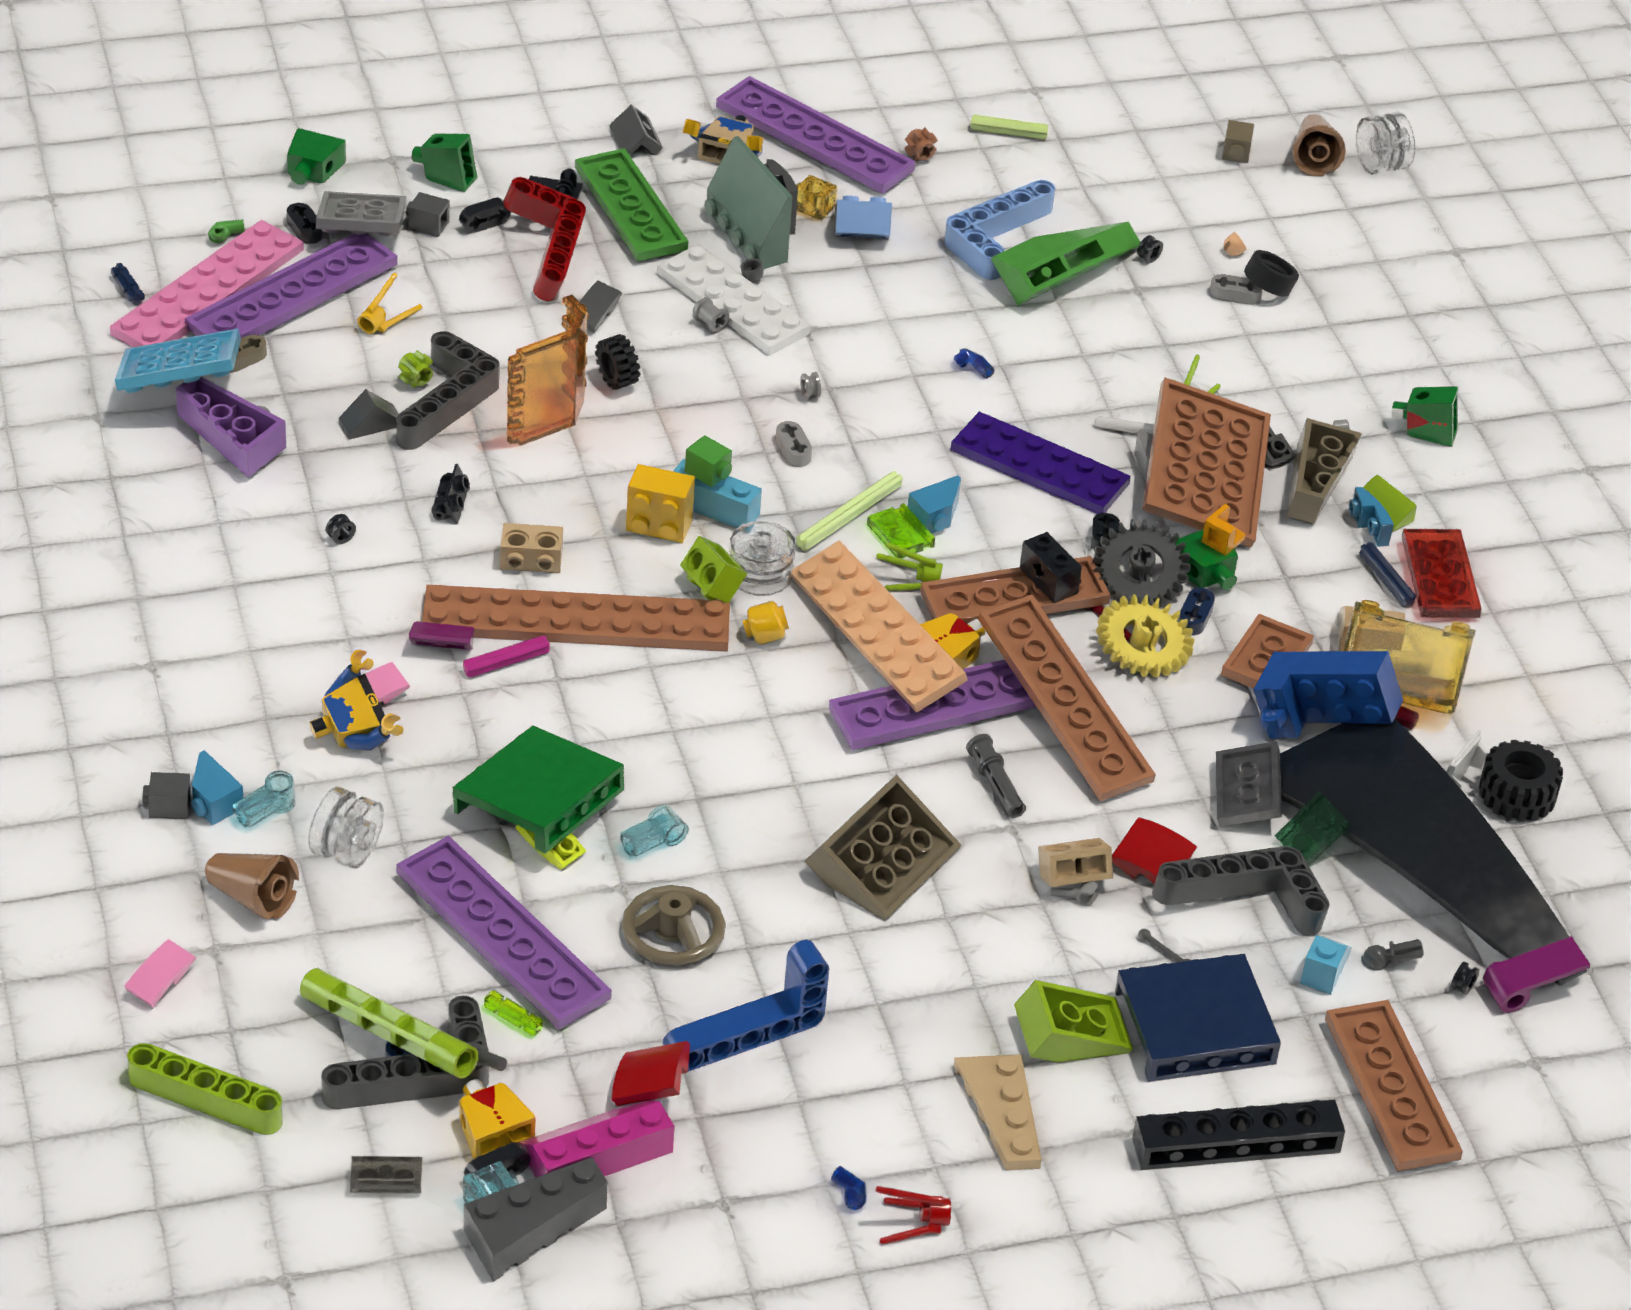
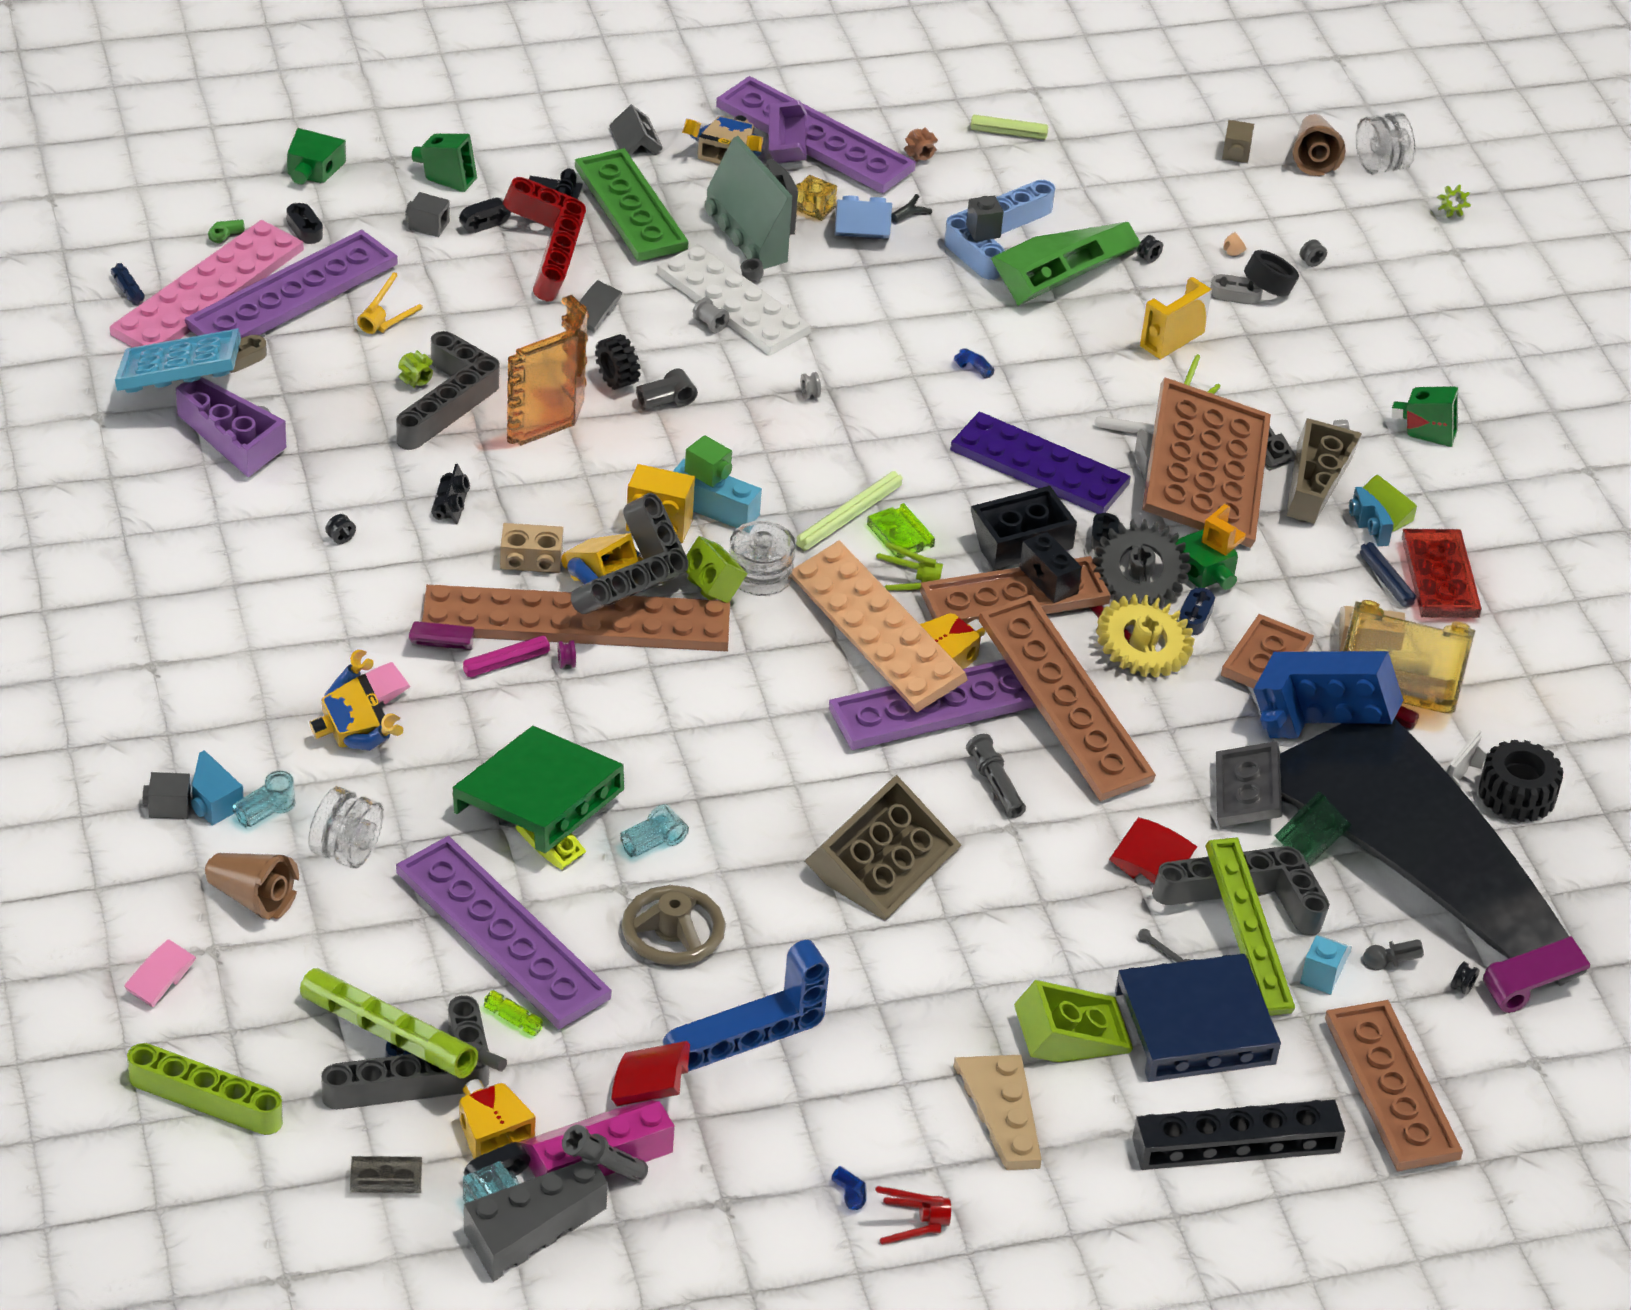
(361, 213): light grey plate -> none
(368, 416): dark grey slope -> none
(566, 654): none -> magenta bush
(596, 1150): none -> dark grey pin
(600, 557): none -> yellow torso
(660, 552): none -> dark grey beam
(673, 387): none -> dark grey piece
(766, 622): yellow head -> none
(787, 131): none -> medium lavender panel
(795, 450): light grey beam -> none
(909, 209): none -> pearl dark grey bar
(936, 503): dark azure slope -> none
(984, 218): none -> dark grey brick
(1010, 520): none -> black slope
(1075, 862): tan brick -> none
(1084, 895): light grey hand -> none
(1178, 323): none -> yellow panel
(1249, 923): none -> lime tile
(1313, 253): none -> dark grey bush
(1460, 197): none -> lime gear

